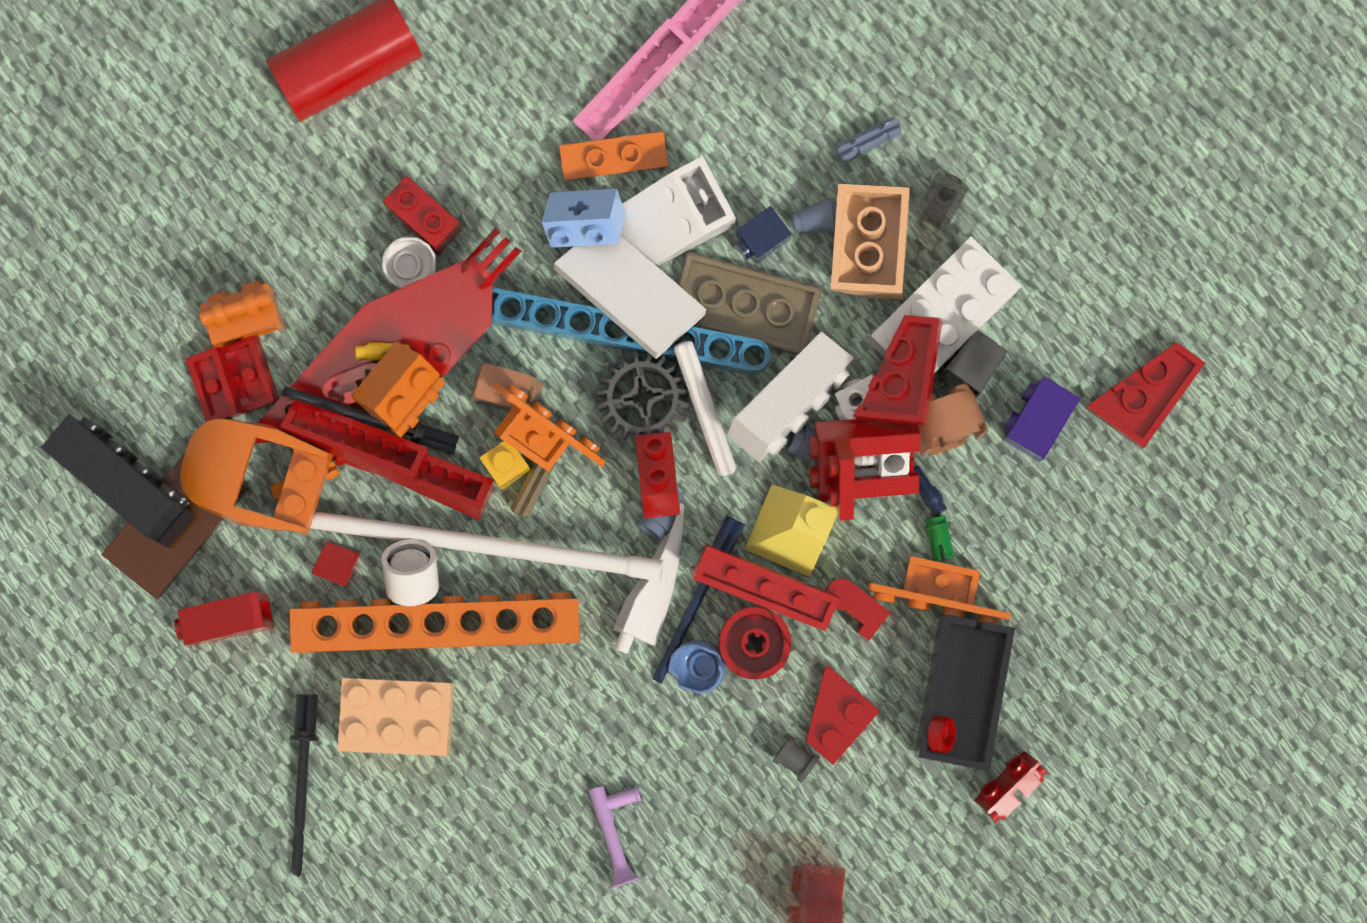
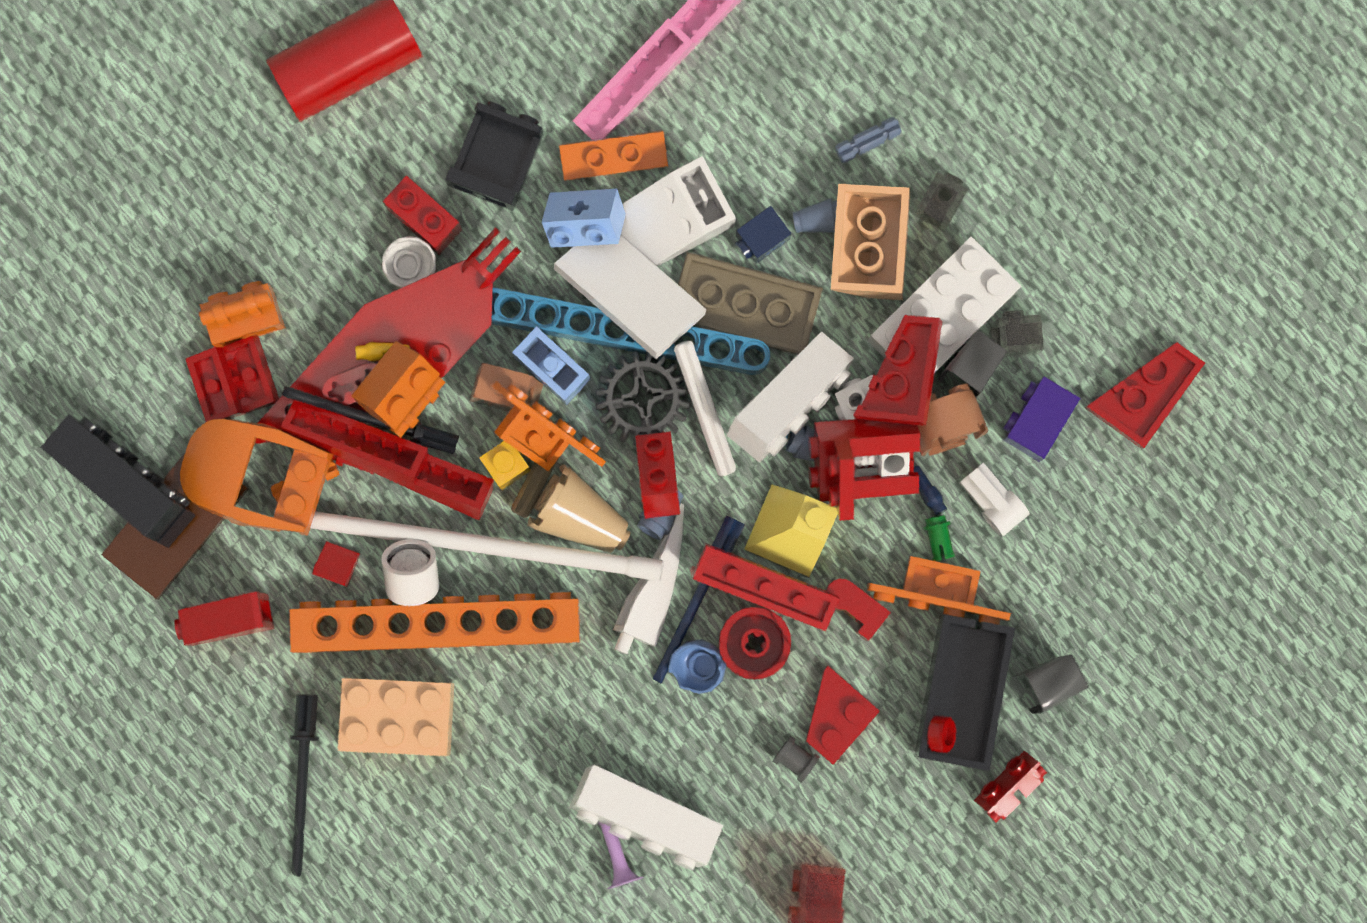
(496, 155): none -> black panel
(551, 365): none -> light blue brick
(578, 514): none -> tan cone
(646, 817): none -> white brick
(999, 507): none -> white piece
(1018, 333): none -> clear smoke brick
(1055, 682): none -> dark grey piece

